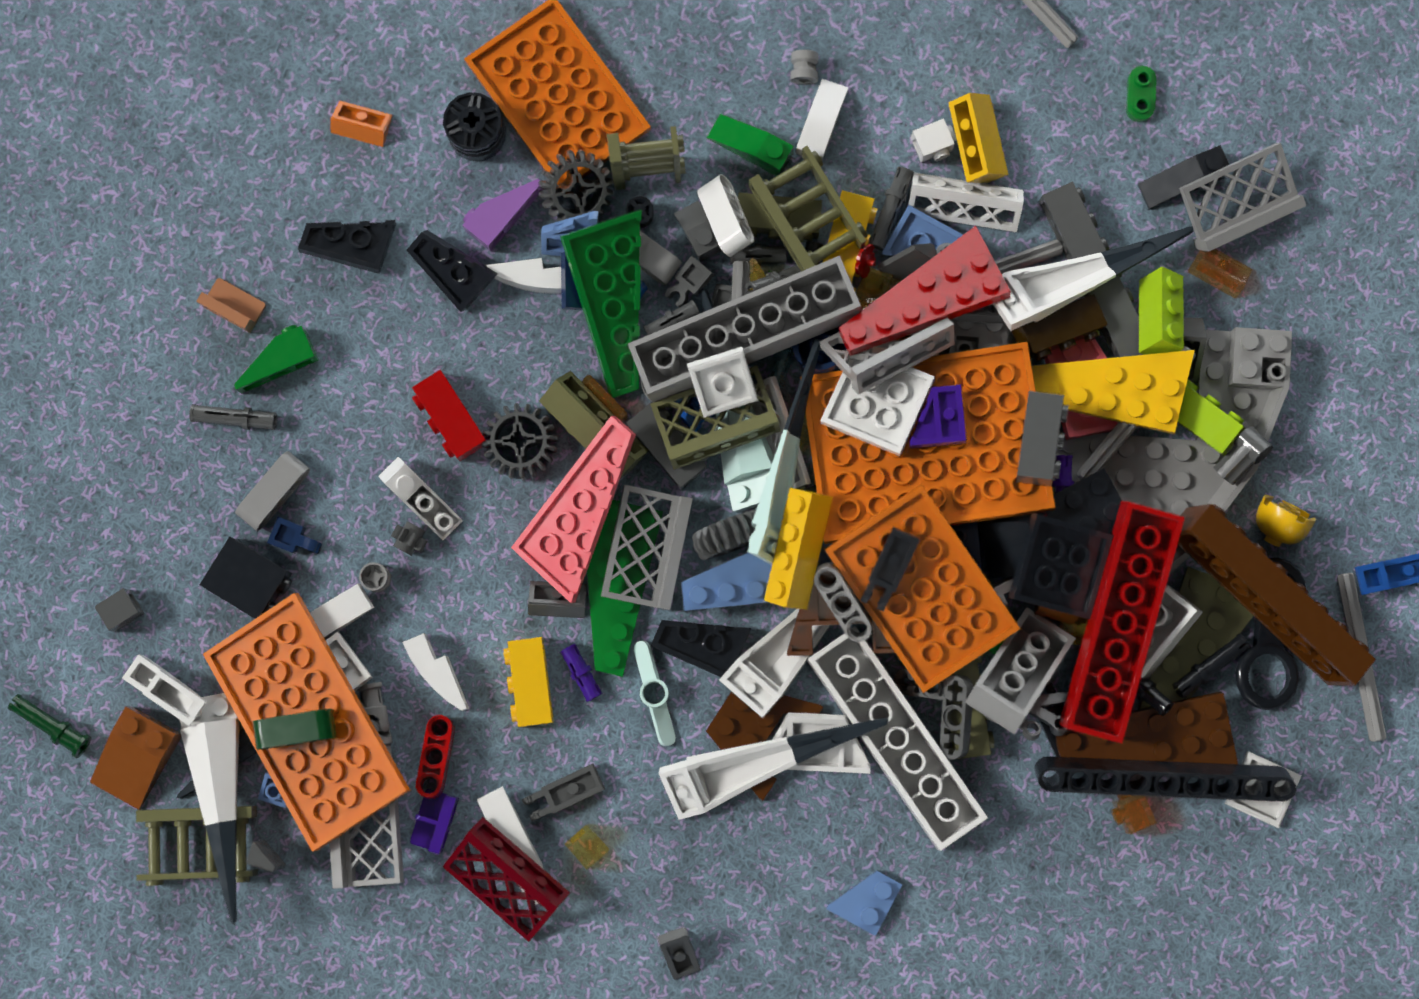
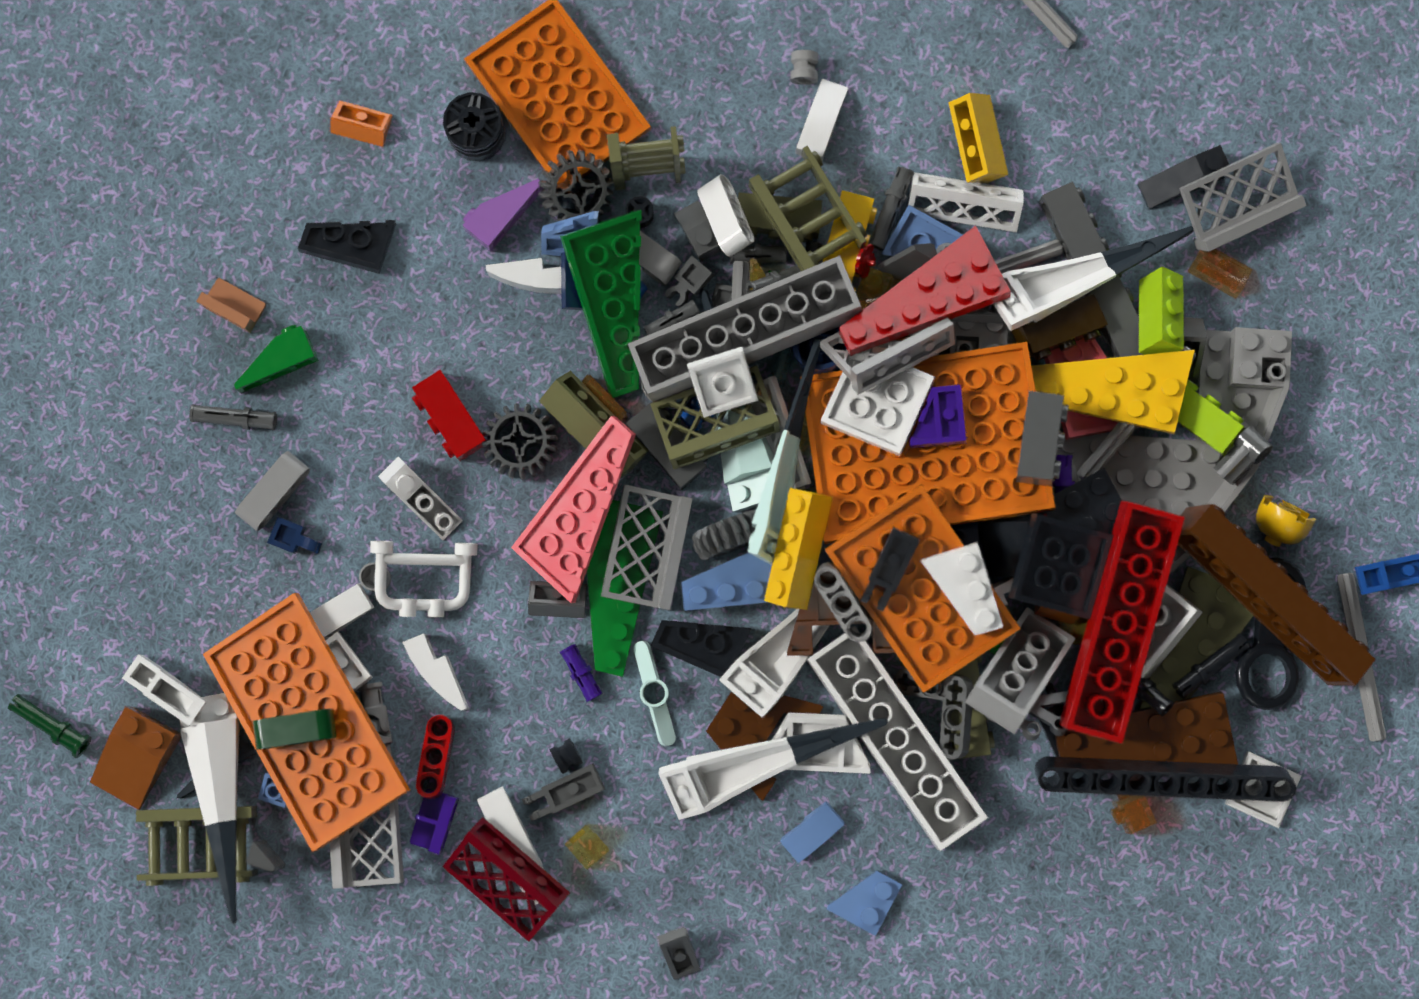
(119, 610): dark grey panel -> none
(246, 578): black brick -> none
(409, 538): dark grey gear -> none
(434, 607): none -> white bar
(451, 269): black wing -> none
(529, 682): yellow brick -> none
(566, 756): none -> black wheel
(751, 144): green slope -> none
(812, 832): none -> medium blue slope
(933, 141): white brick -> none
(967, 586): none -> white wing
(1141, 92): green plate -> none

